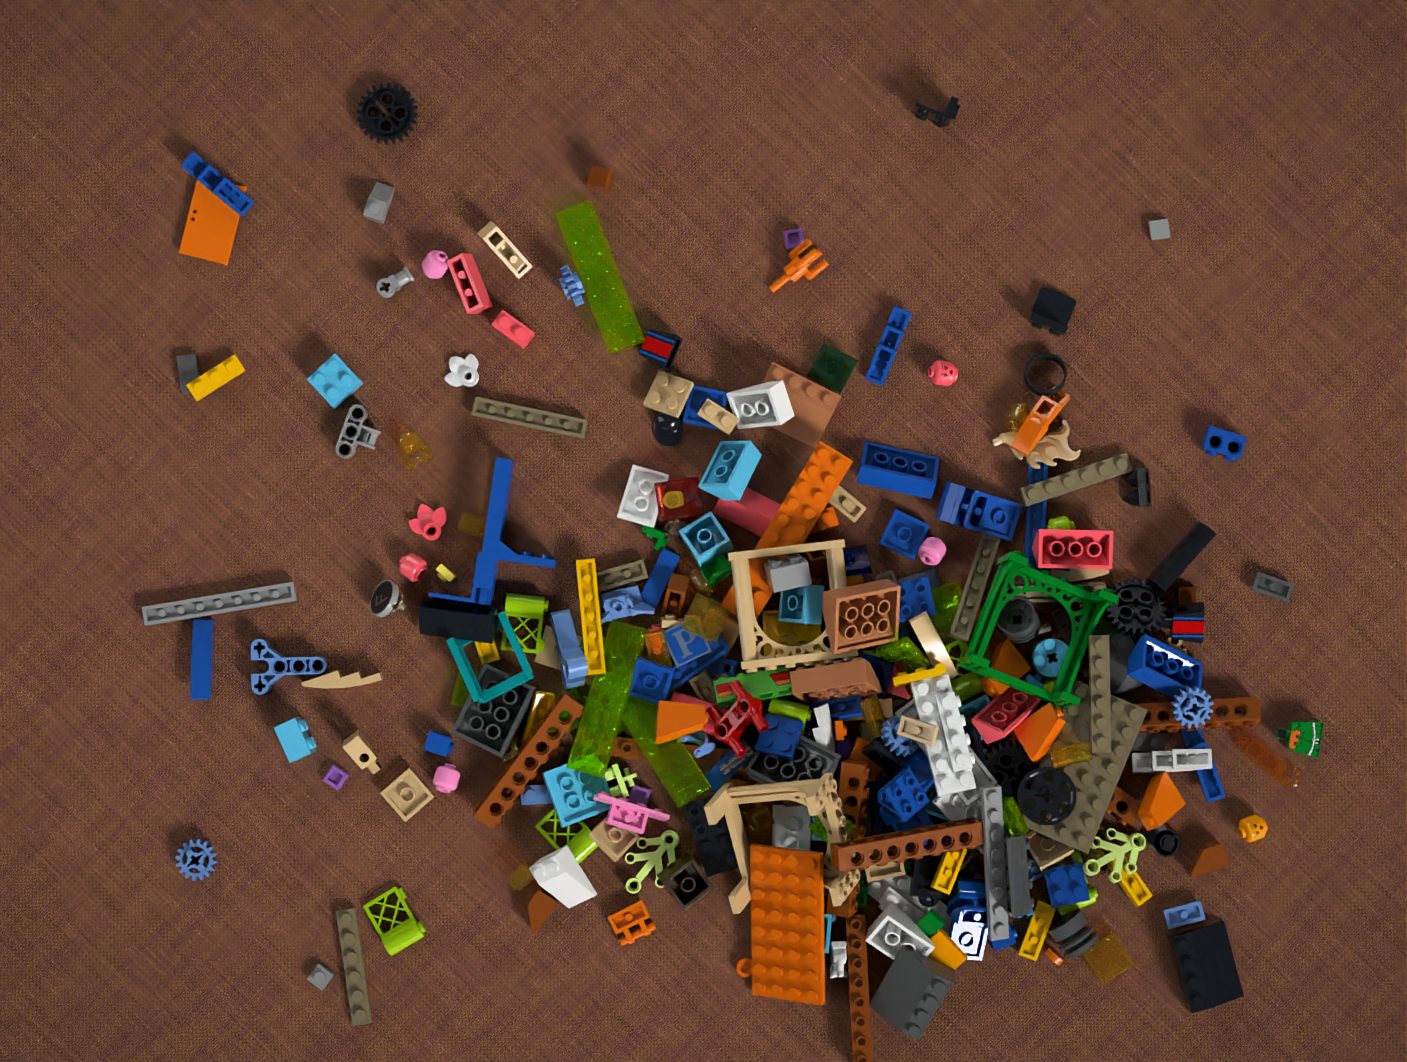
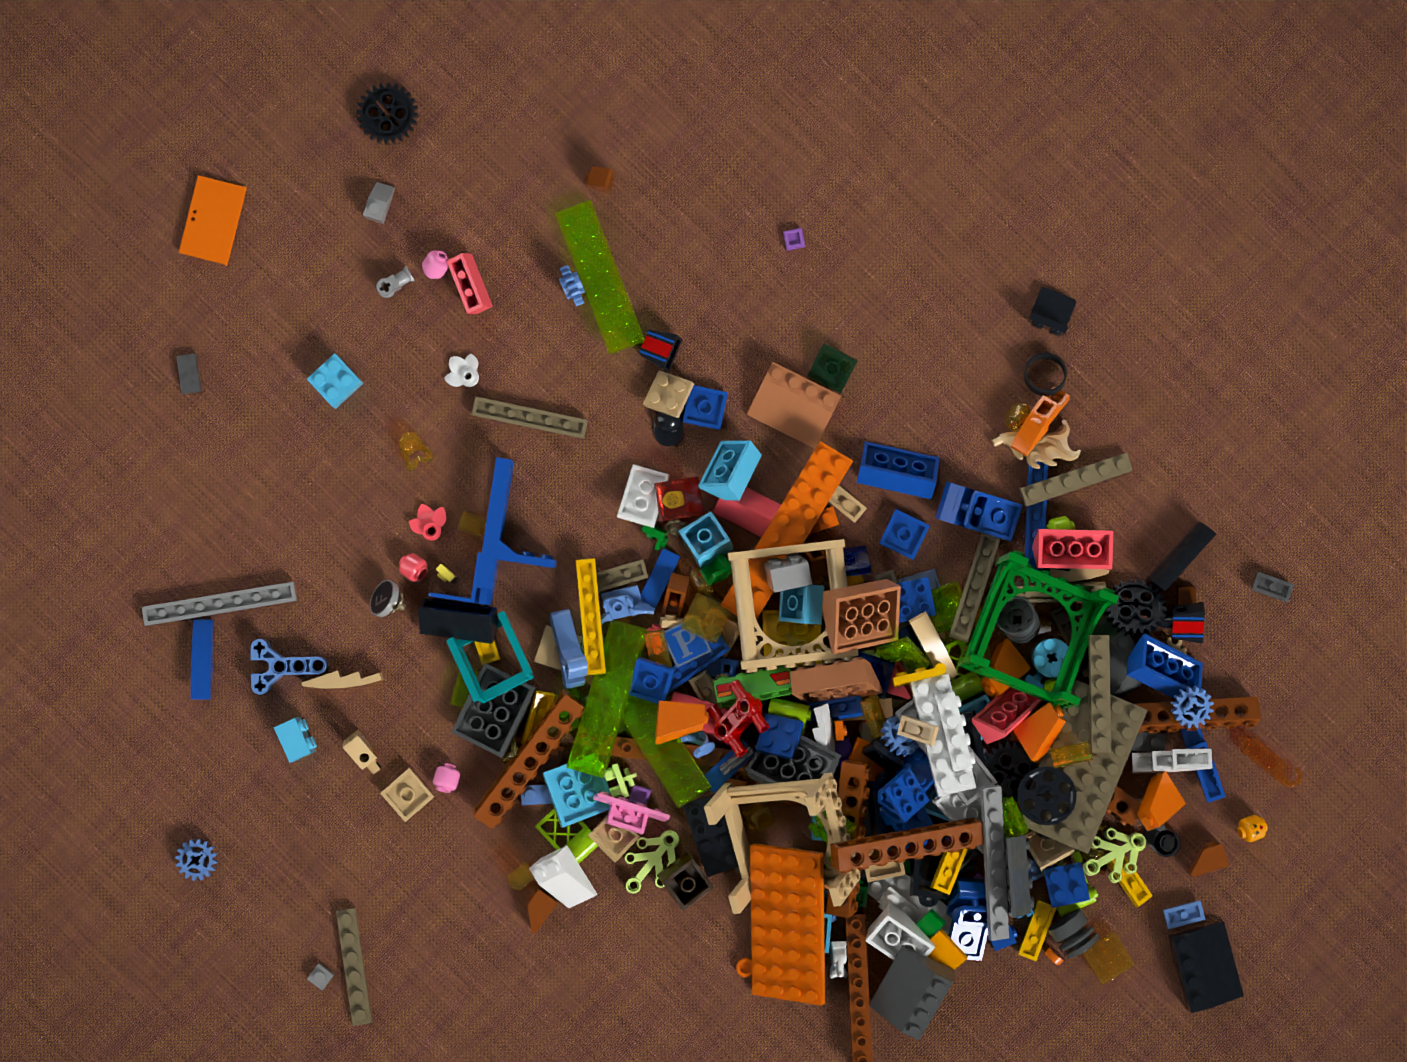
(215, 378): yellow plate -> none
(217, 183): blue slope -> none
(335, 777): medium lavender tile -> none
(364, 435): light grey piece -> none
(403, 934): lime piece -> none
(439, 743): blue brick -> none
(504, 249): tan slope -> none
(513, 329): coral brick -> none
(526, 607): lime piece -> none
(628, 917): orange plate -> none
(718, 416): tan plate -> none
(761, 405): white slope -> none
(791, 827): white tile -> none
(799, 266): orange plant -> none
(888, 345): blue slope -> none
(932, 550): bright pink head -> none
(939, 119): black bracket -> none
(943, 373): coral head -> none
(1141, 496): black tile -> none
(1159, 229): light grey tile -> none
(1224, 438): blue brick -> none
(1302, 737): green torso -> none

